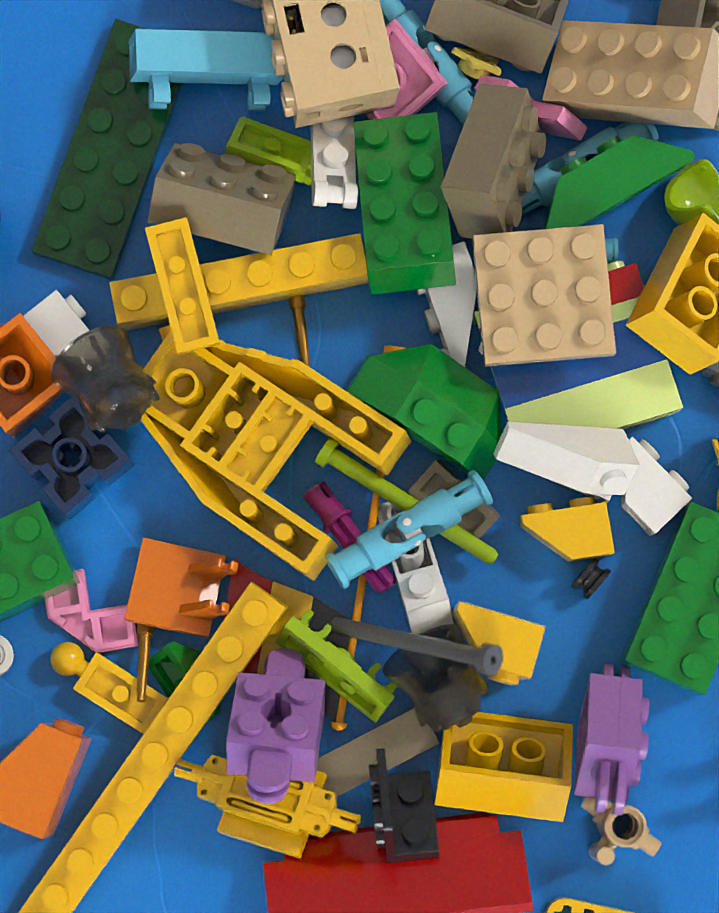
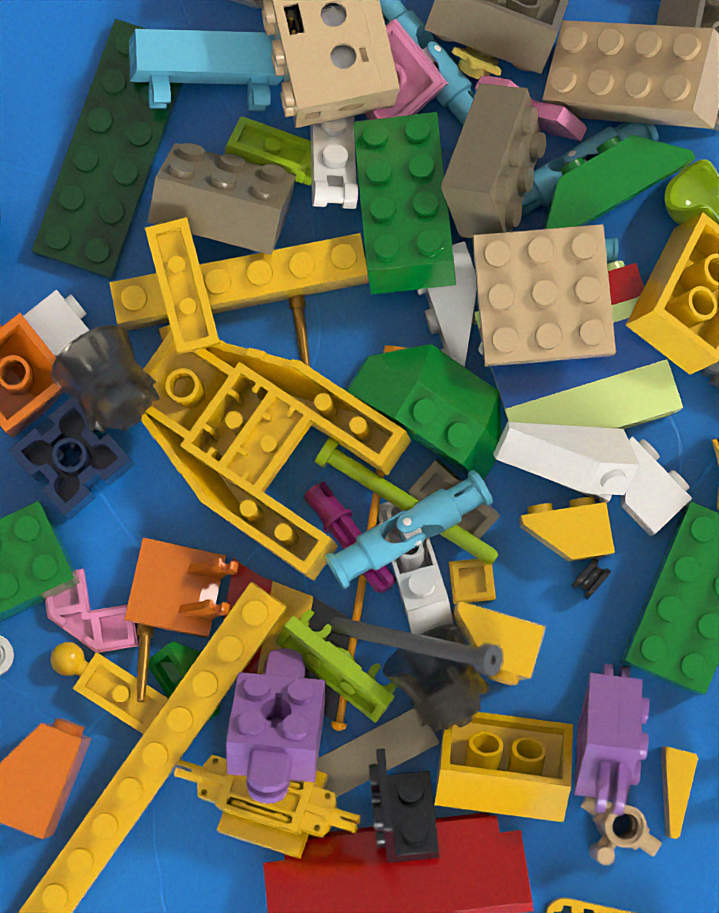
(471, 581): none -> yellow tile
(677, 779): none -> yellow slope

